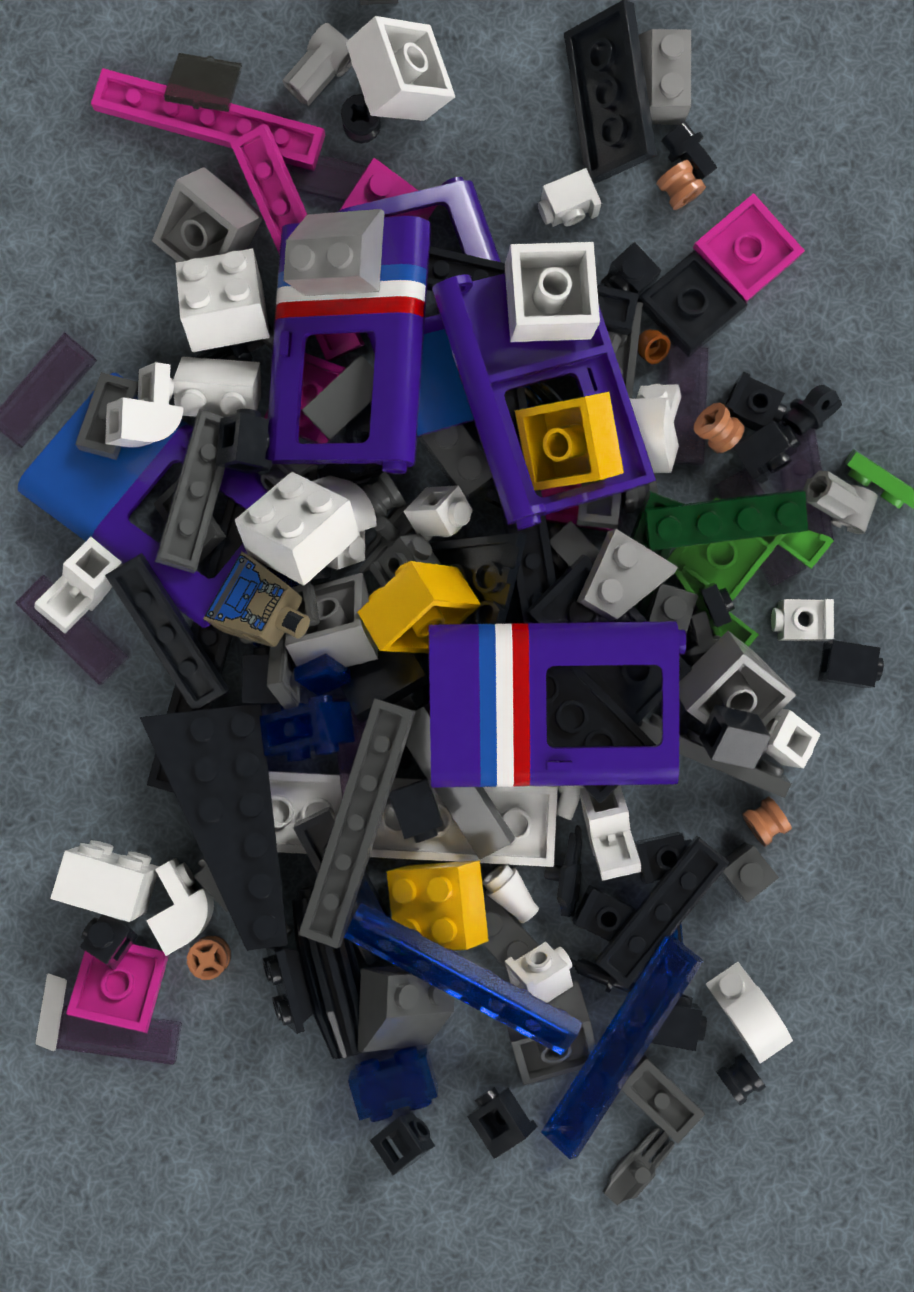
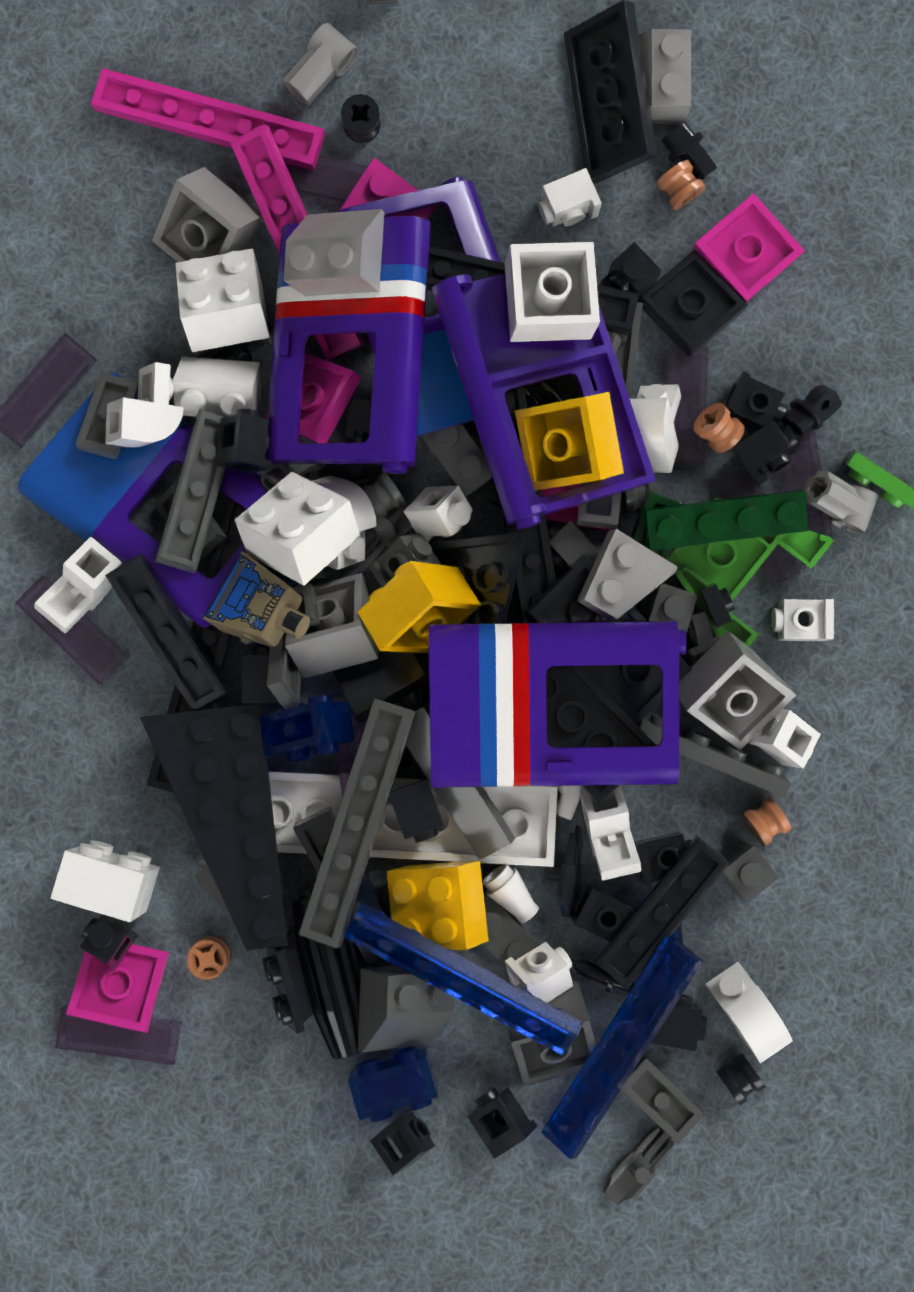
(51, 1012): white sticker -> none
(190, 911): white brick -> none
(203, 82): clear smoke piece -> none
(322, 674): clear blue tile -> none
(342, 399): dark grey tile -> none
(399, 69): white brick -> none
(650, 351): dark orange hinge -> none
(735, 737): black brick -> none
(850, 664): black brick -> none

